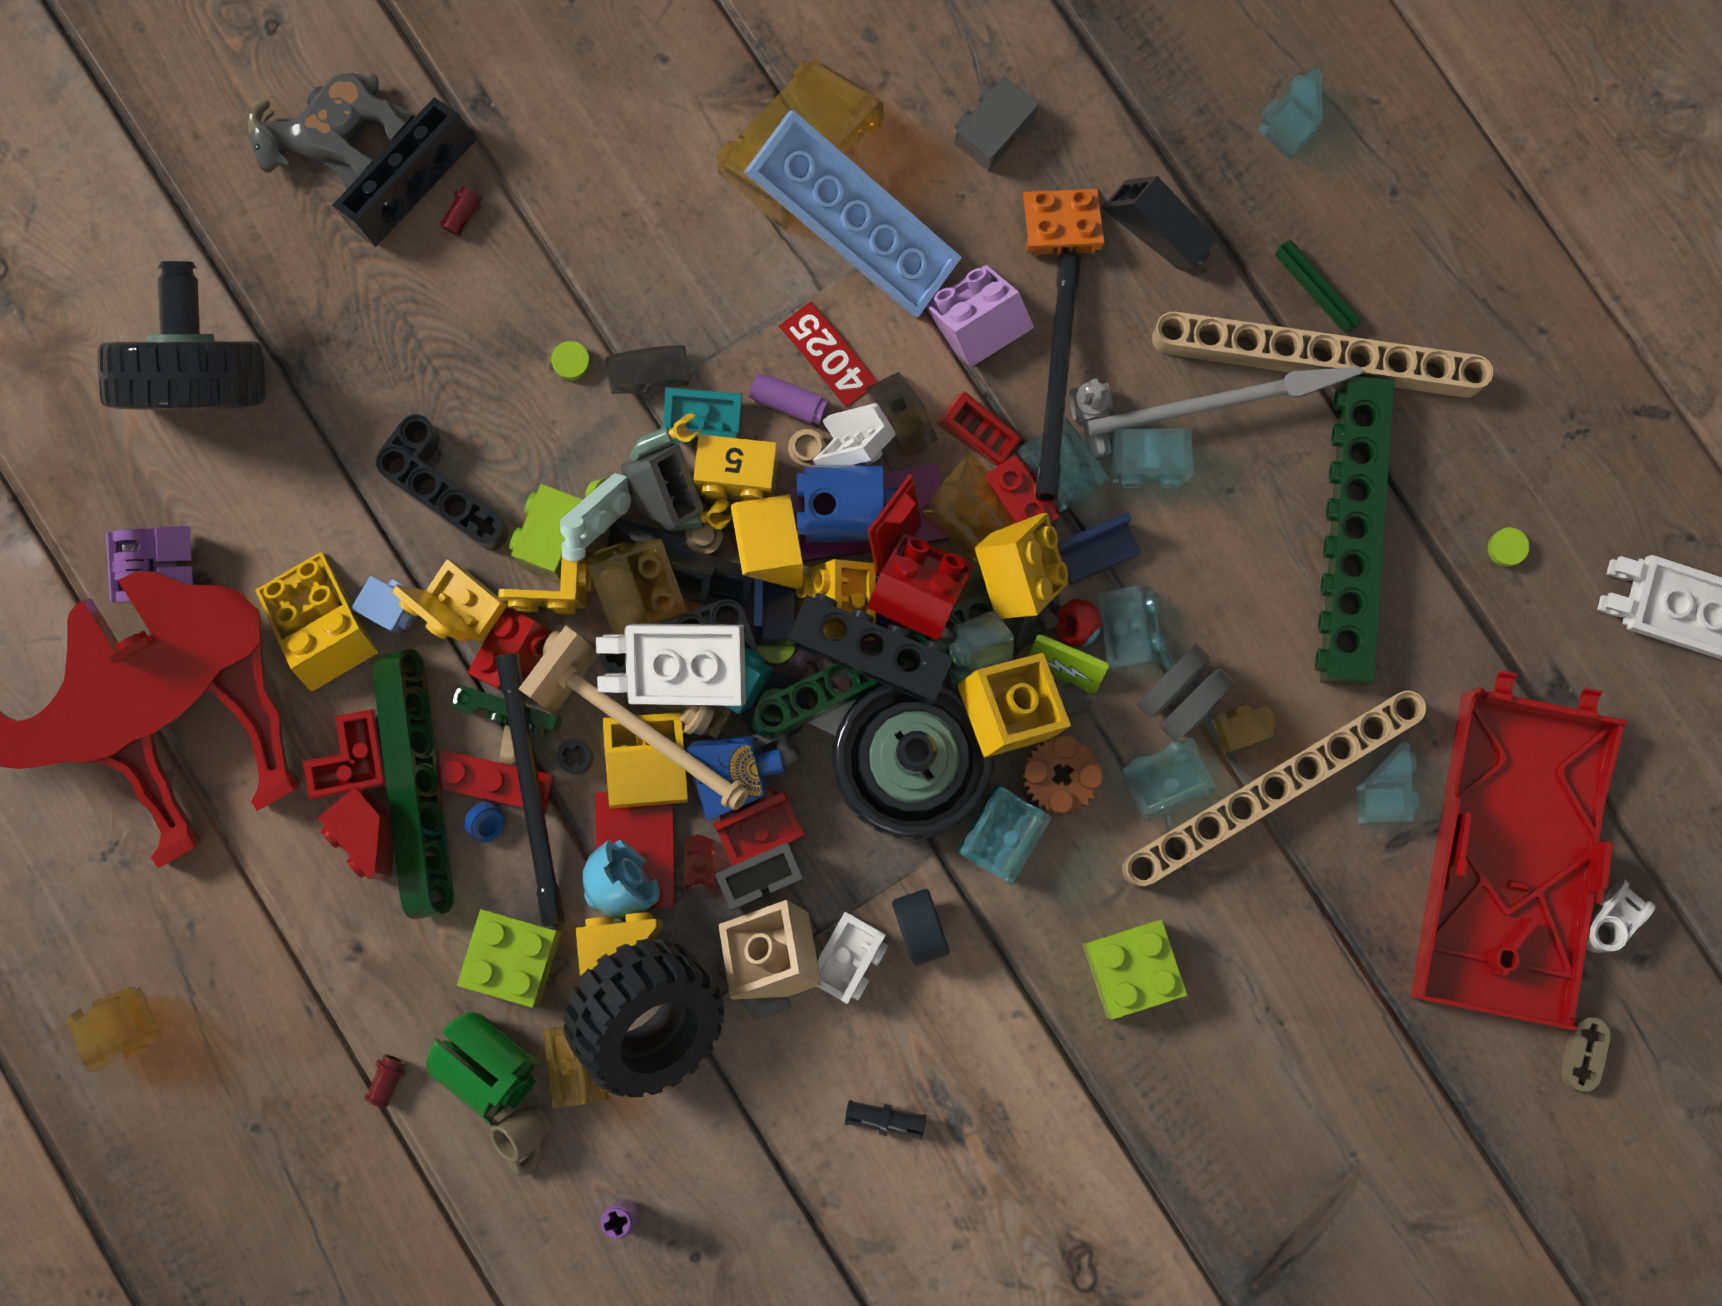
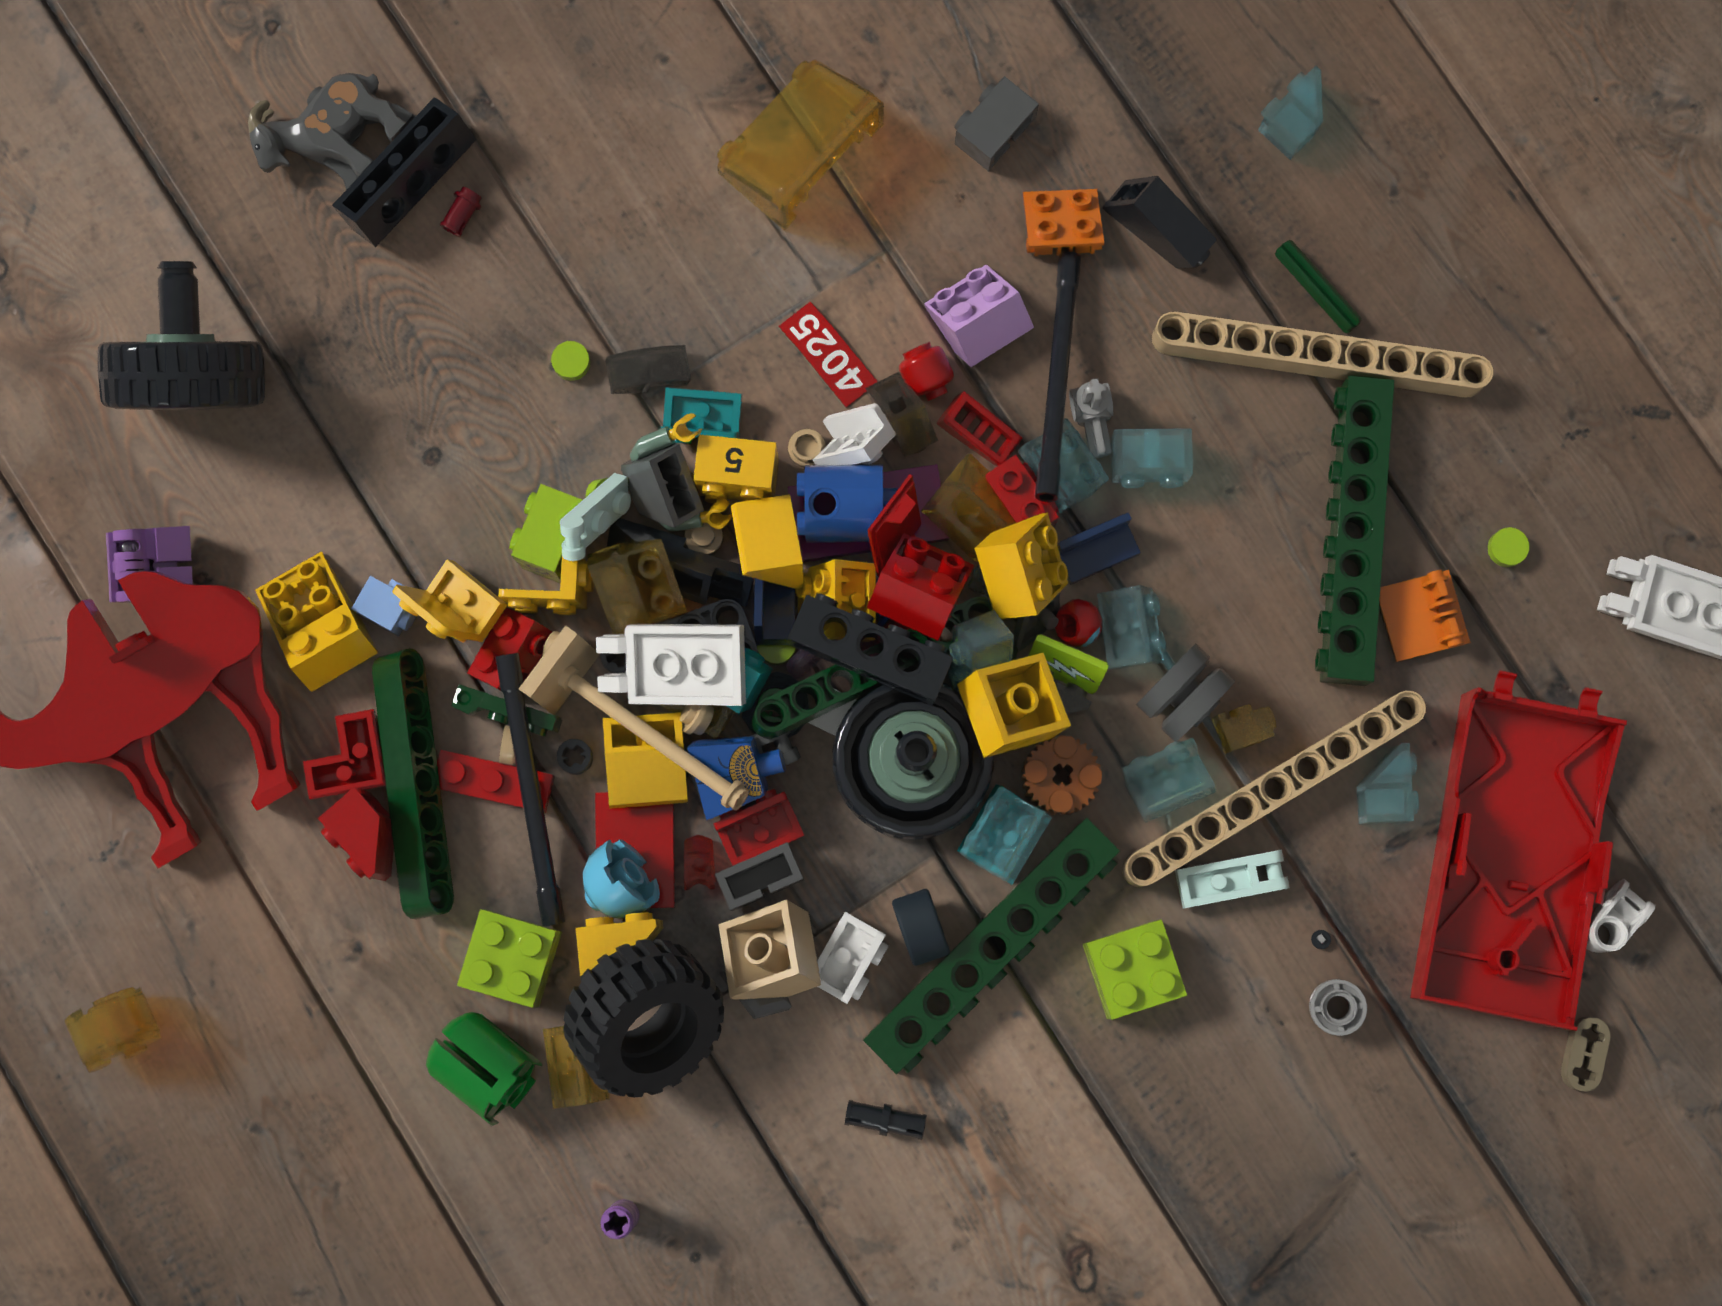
(385, 1080): dark red pin -> none
(445, 491): black beam -> none
(484, 822): blue tile -> none
(519, 1136): dark tan piece -> none
(788, 398): medium lavender piece -> none
(852, 213): light blue plate -> none
(926, 370): none -> red head
(1083, 841): none -> dark green brick
(1230, 879): none -> light aqua plate
(1294, 385): light grey piece -> none
(1321, 939): none -> black piece
(1356, 1012): none -> light grey wheel
(1423, 615): none -> orange hinge

